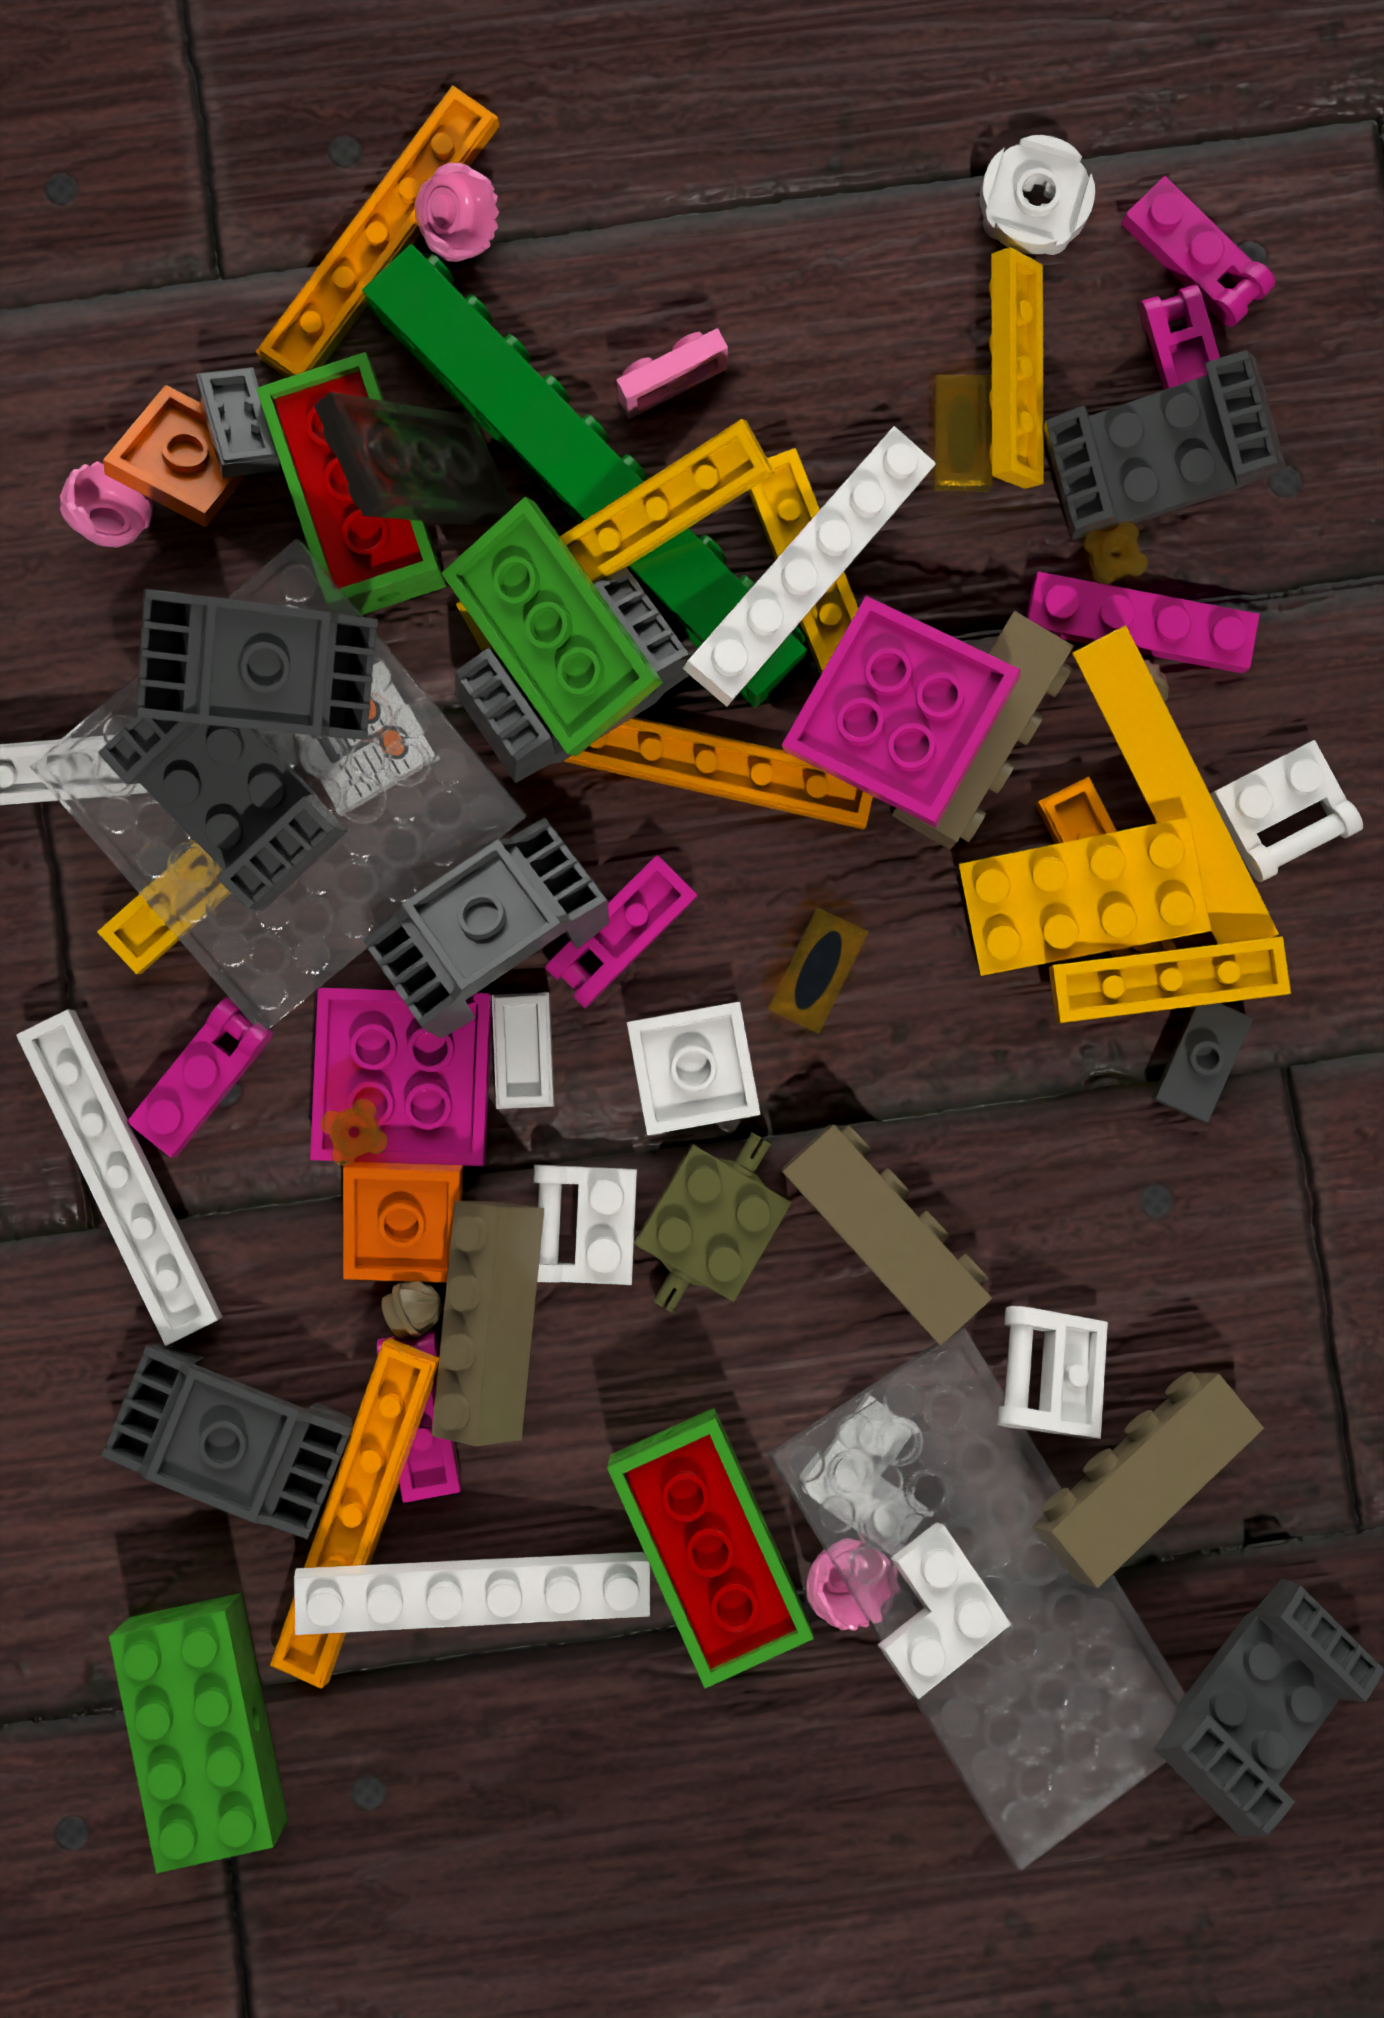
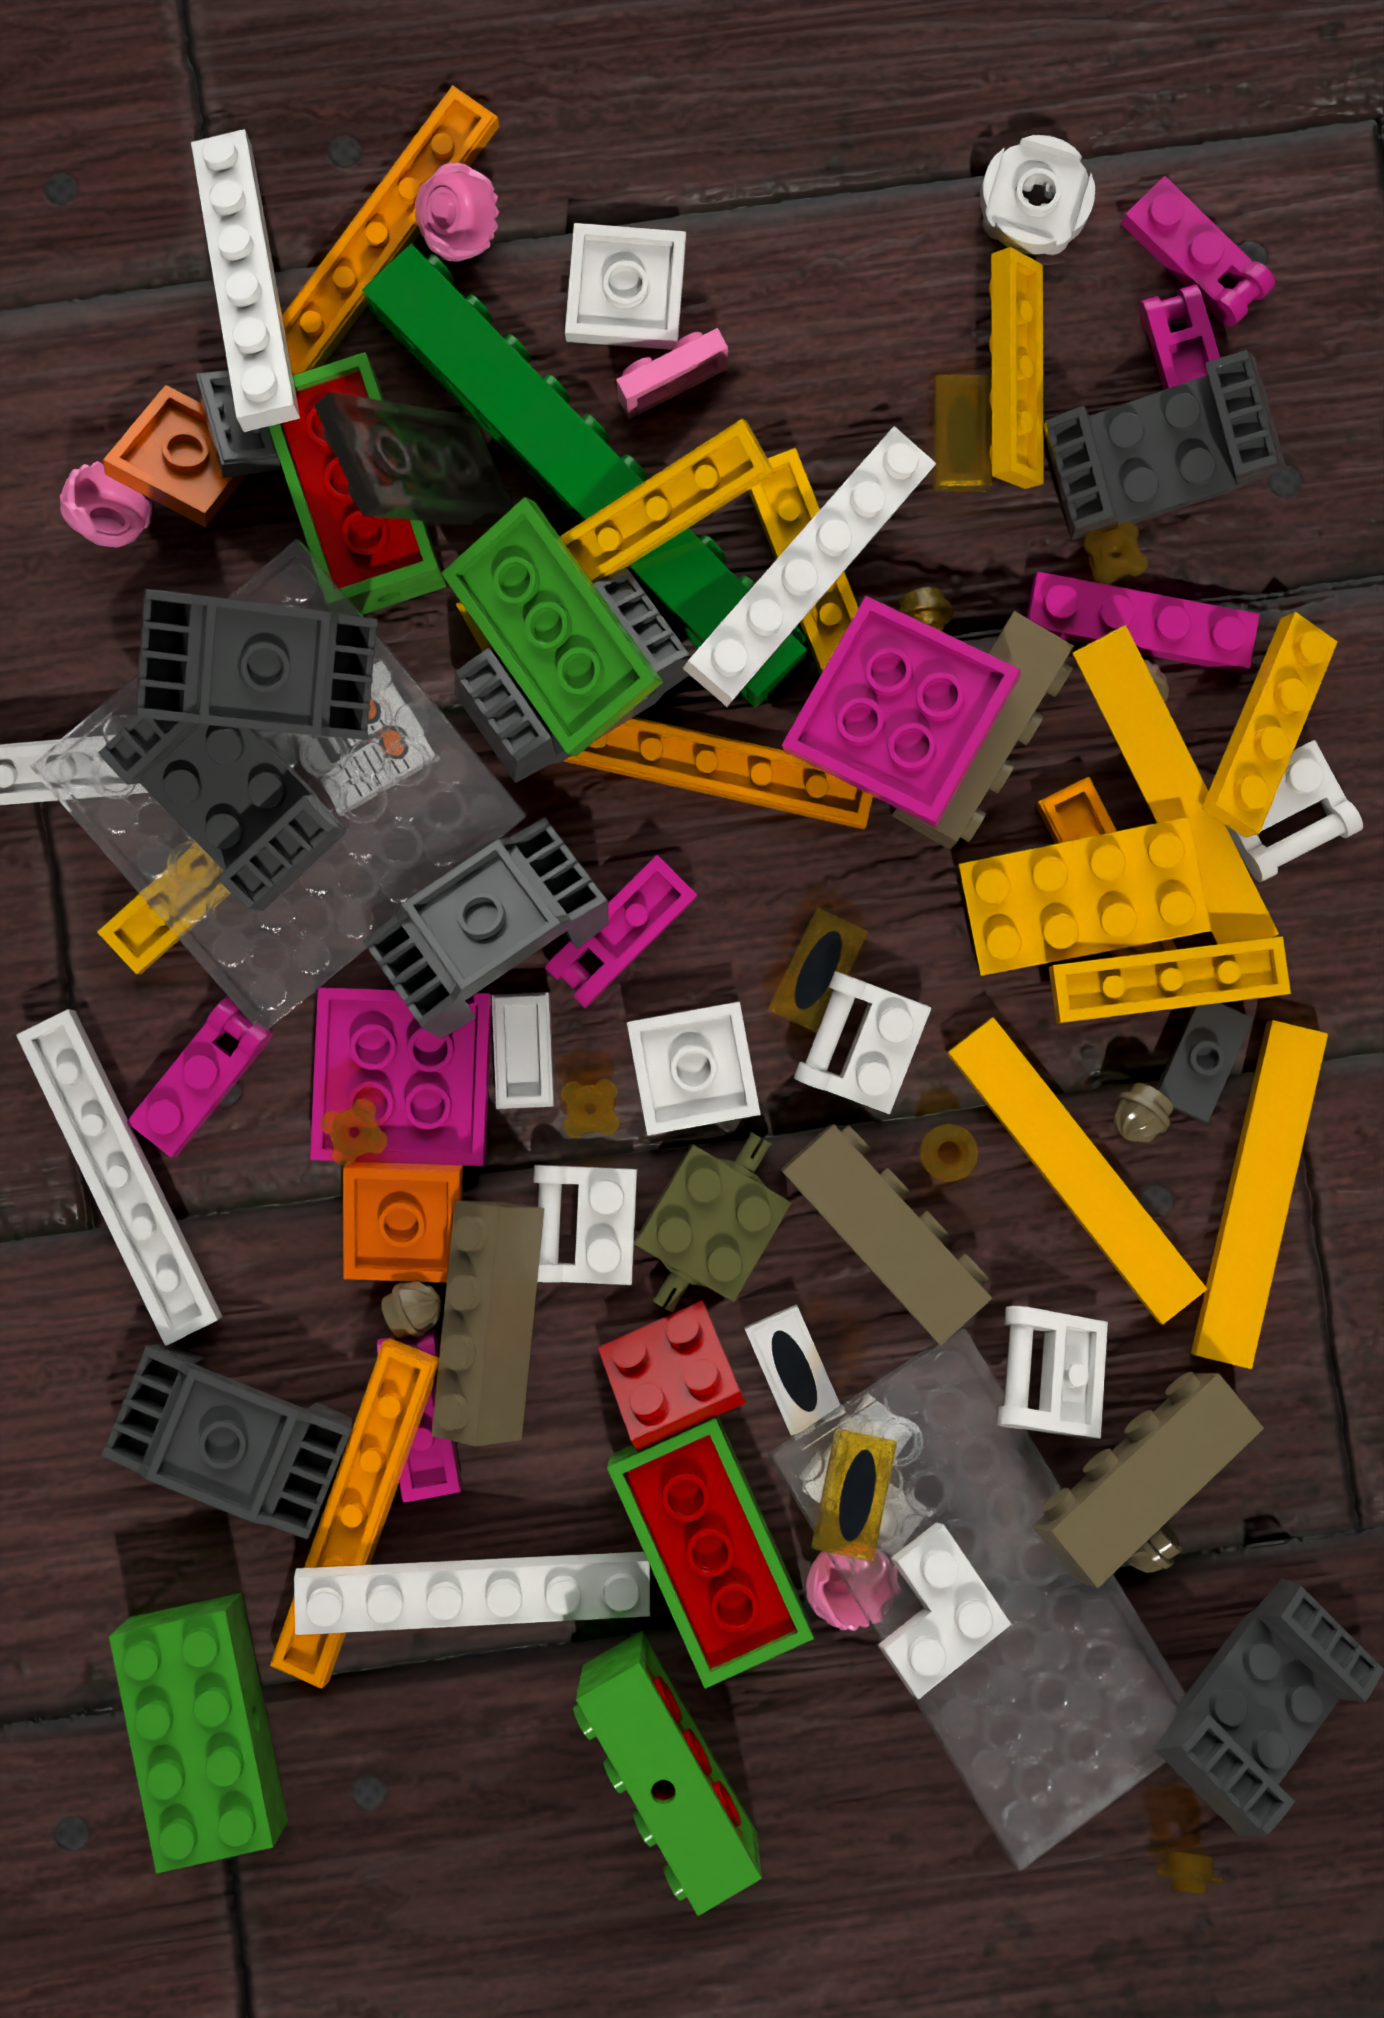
(244, 281): none -> white plate
(578, 1097): none -> clear yellow plate
(625, 286): none -> white plate
(668, 1774): none -> bright green brick
(670, 1376): none -> red plate
(792, 1368): none -> white tile
(854, 1494): none -> clear yellow tile
(879, 1049): none -> white plate
(927, 606): none -> clear yellow plate
(966, 1156): none -> clear yellow plate
(1076, 1171): none -> yellow tile
(1142, 1113): none -> dark tan plate
(1157, 1551): none -> dark tan plate
(1189, 1872): none -> clear yellow plate
(1259, 1194): none -> yellow tile
(1269, 725): none -> yellow plate

